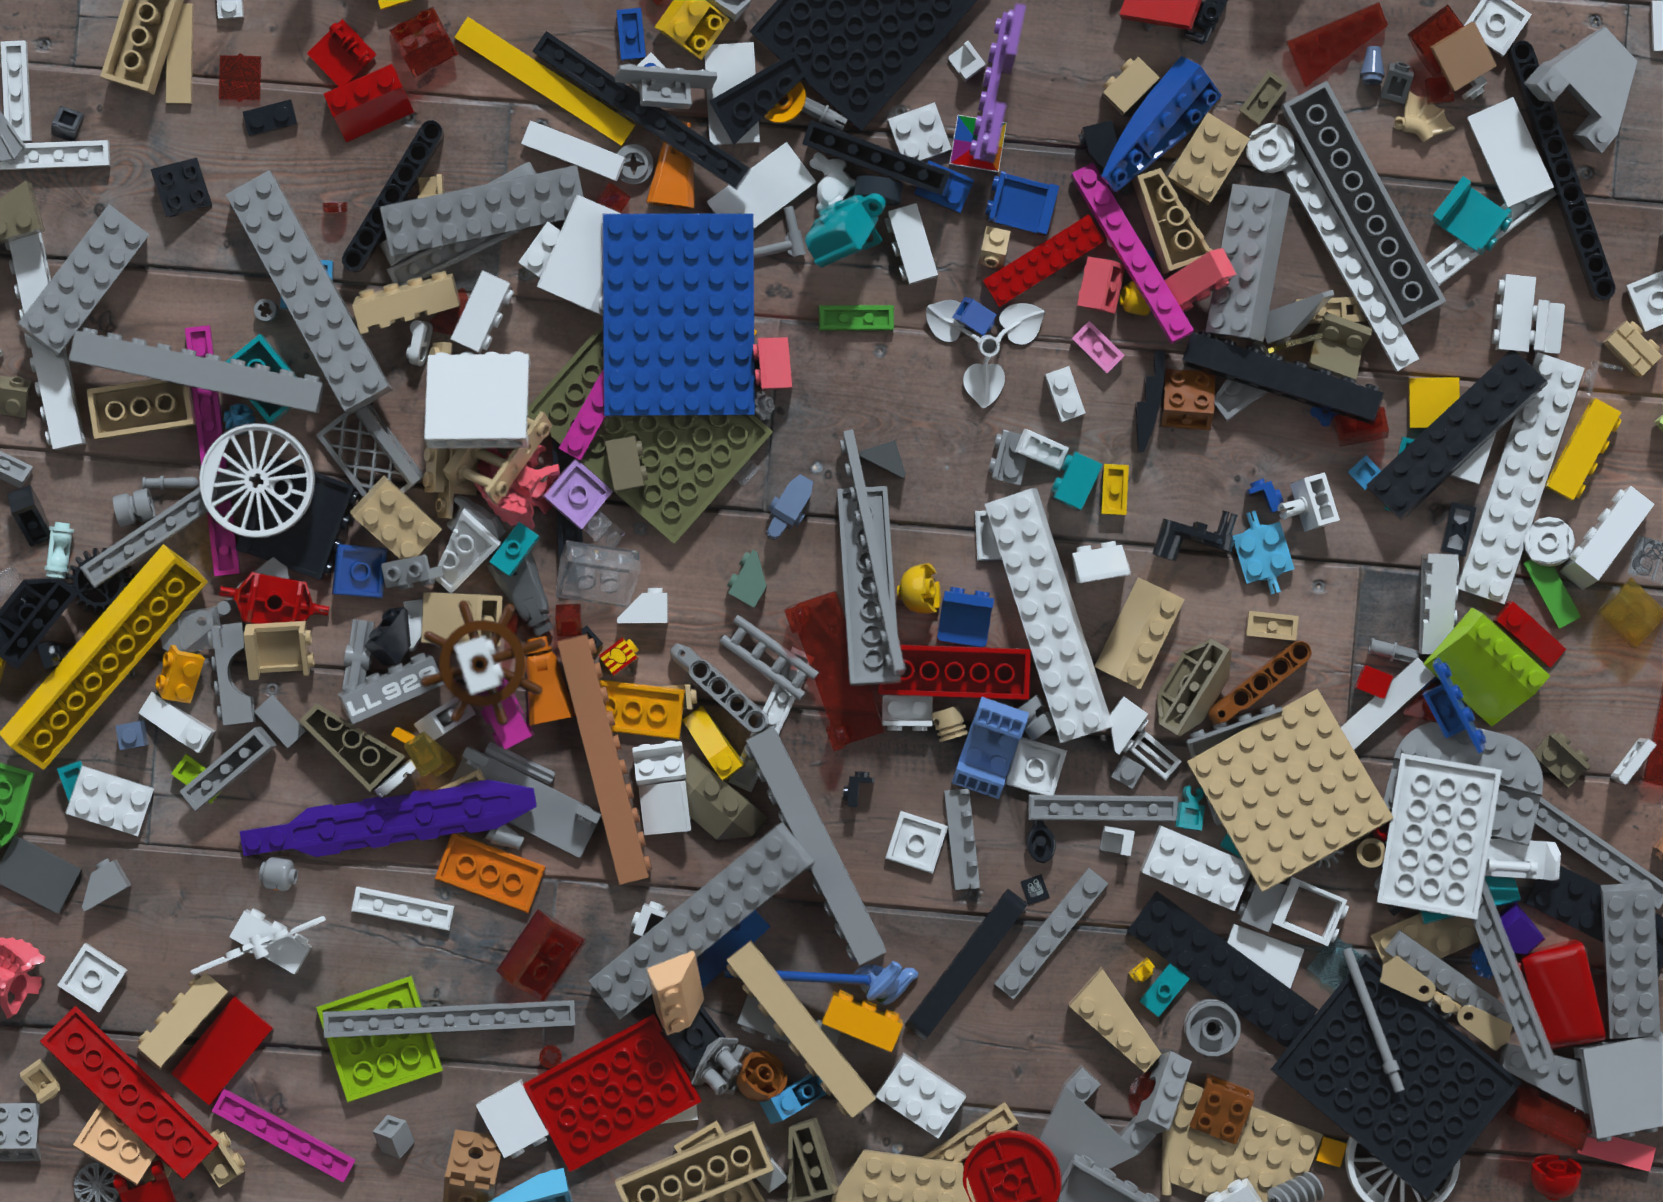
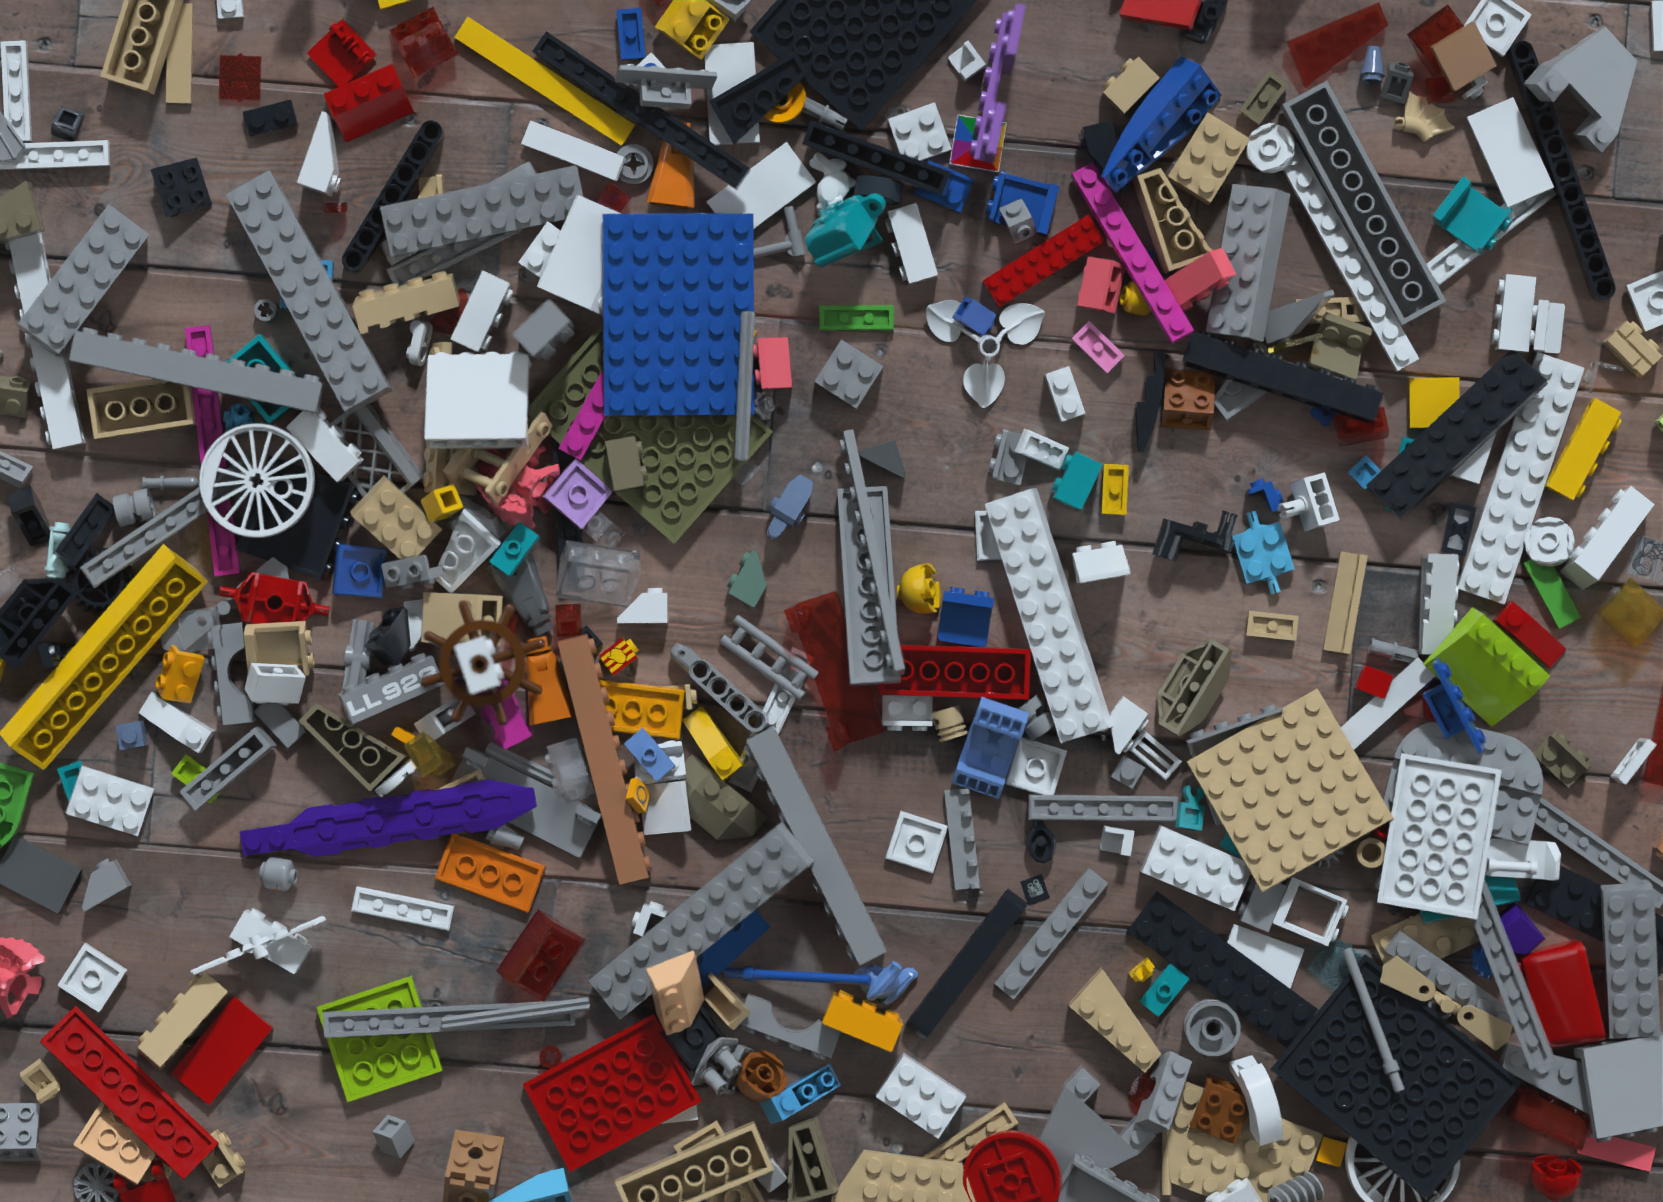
(84, 530): none -> black plate
(274, 683): none -> white brick
(283, 1135): dark pink plate -> none
(321, 163): none -> white slope
(326, 444): none -> white brick
(441, 503): none -> yellow brick
(512, 1120): white panel -> none
(515, 1014): none -> light grey axle
(545, 331): none -> light grey brick
(570, 770): none -> clear brick
(638, 795): none -> light orange tile
(649, 754): none -> medium blue plate
(726, 1003): none -> tan panel
(744, 386): none -> light grey axle
(801, 1028): tan brick -> none
(848, 374): none -> light grey brick
(851, 792): black bracket -> none
(994, 247): tan bracket -> none
(1018, 220): none -> light grey bracket
(1139, 633): tan slope -> none
(1227, 703): dark orange piece -> none
(1260, 1099): none -> white arch
(1345, 602): none -> tan fence

